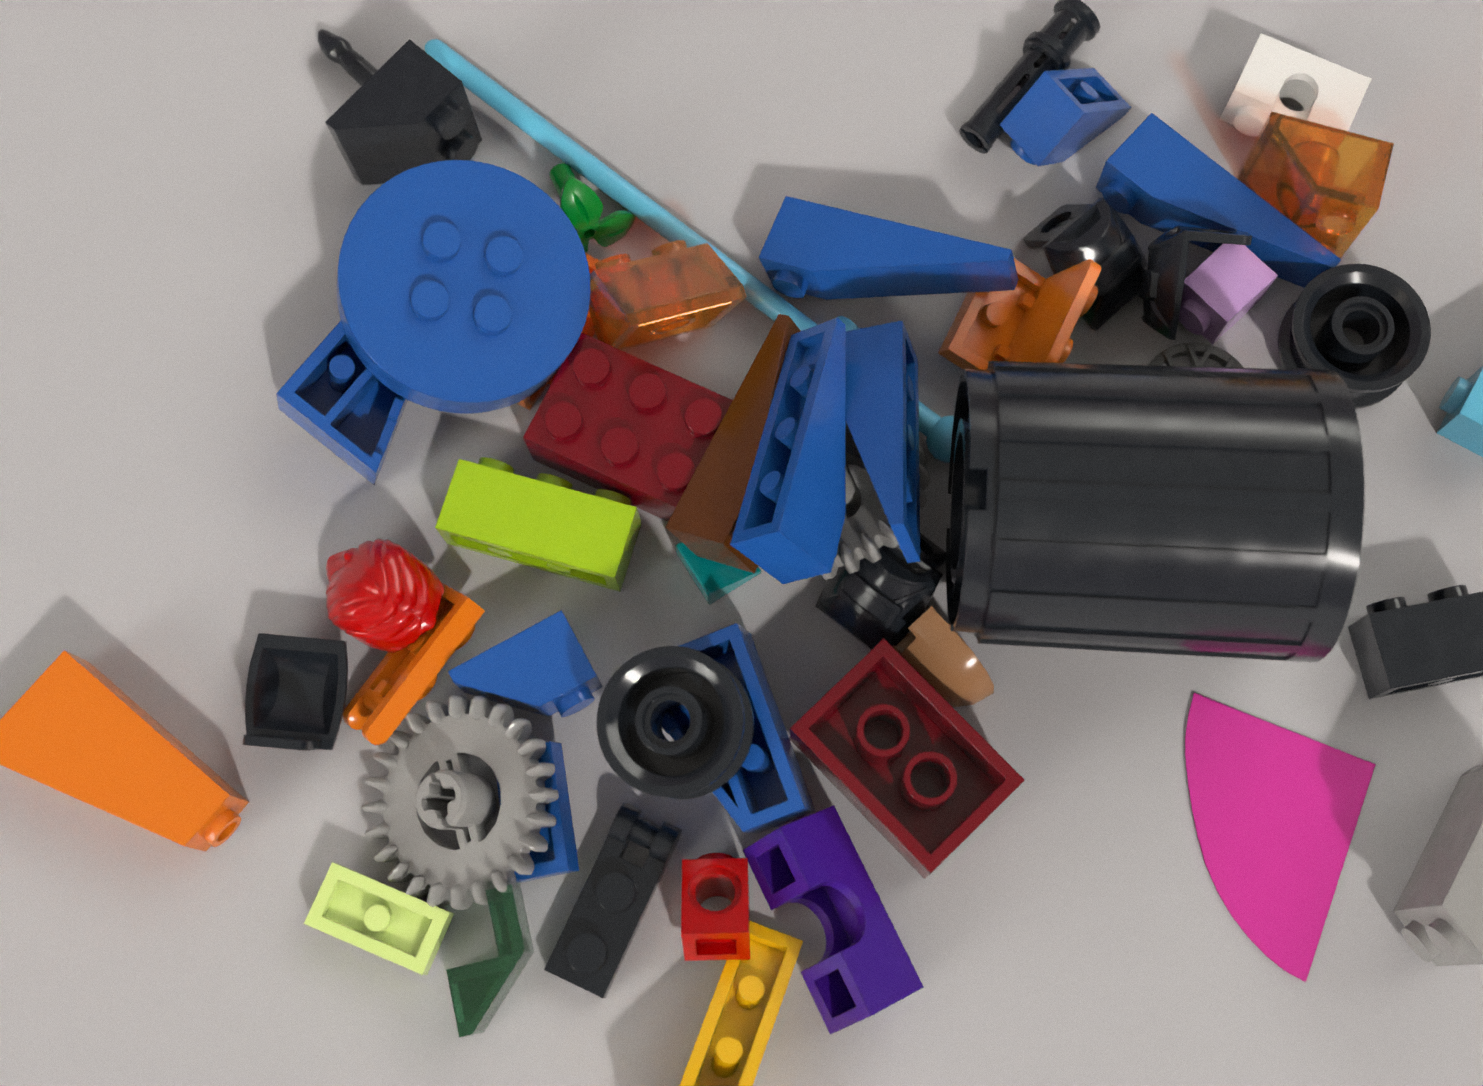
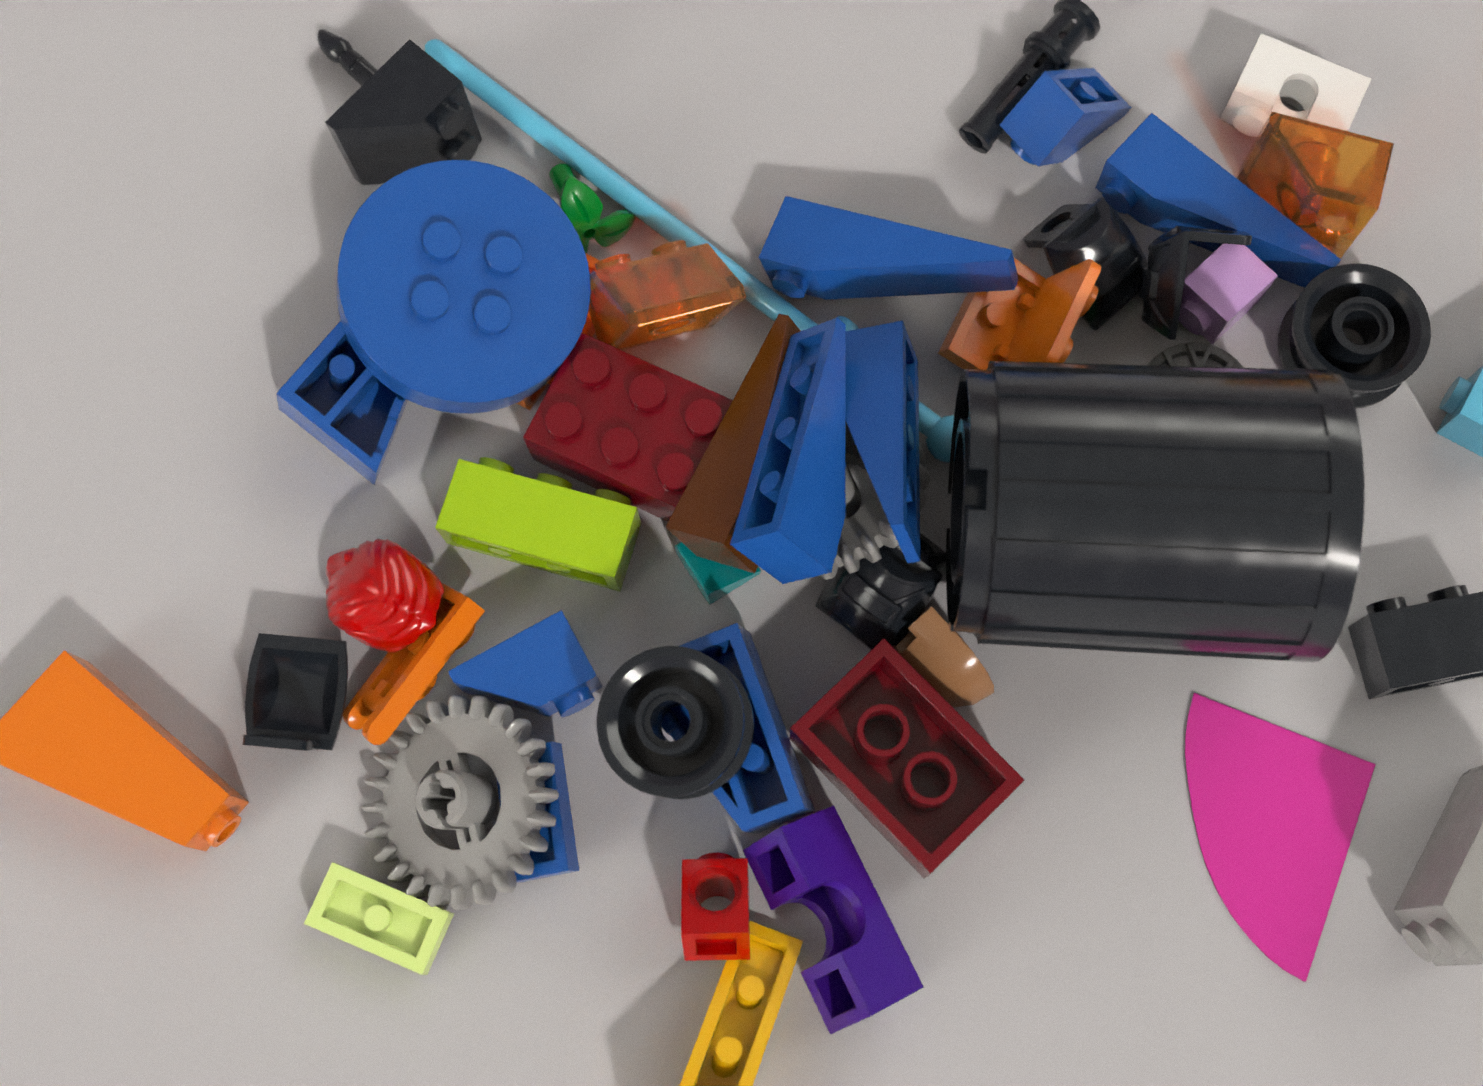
(483, 985): clear green slope -> none
(612, 903): black plate -> none

